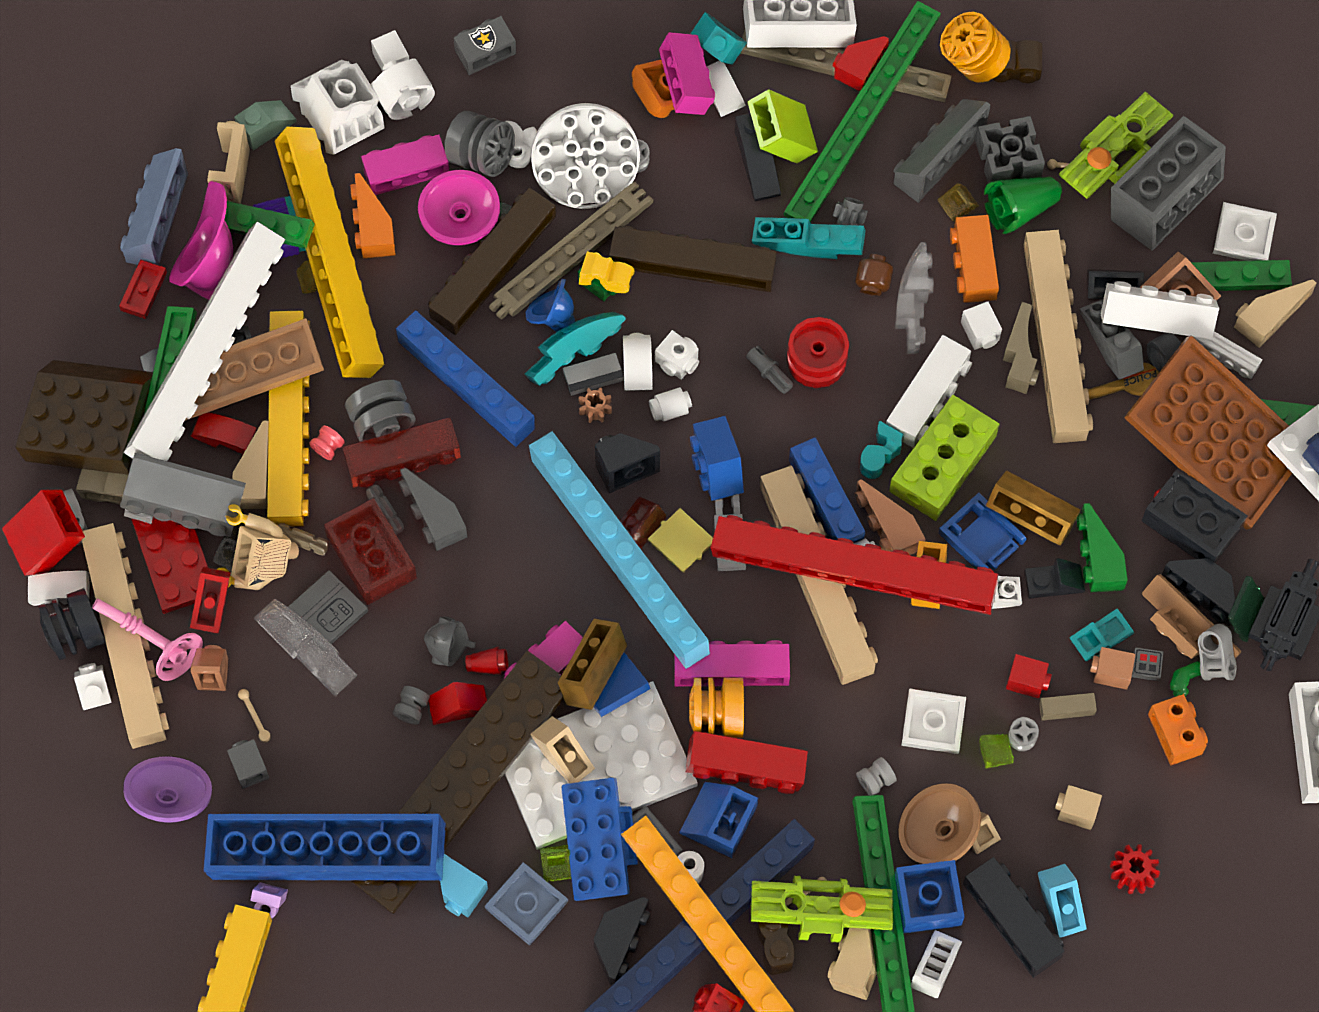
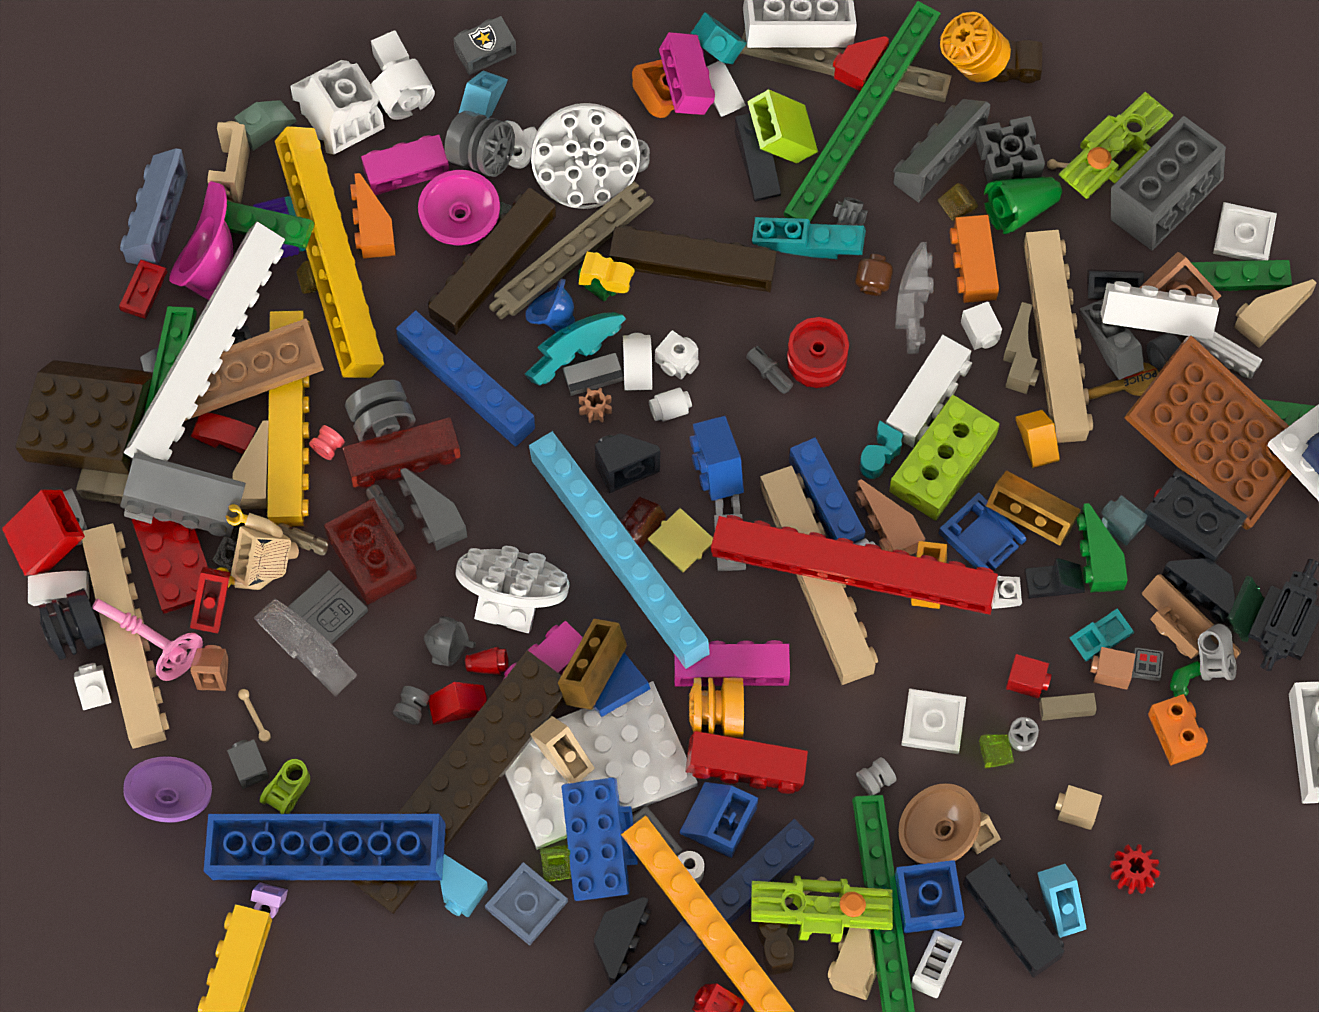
(285, 789): none -> lime piece
(483, 93): none -> medium azure slope
(509, 586): none -> white bracket
(1038, 437): none -> light orange slope
(1123, 519): none -> clear light blue brick

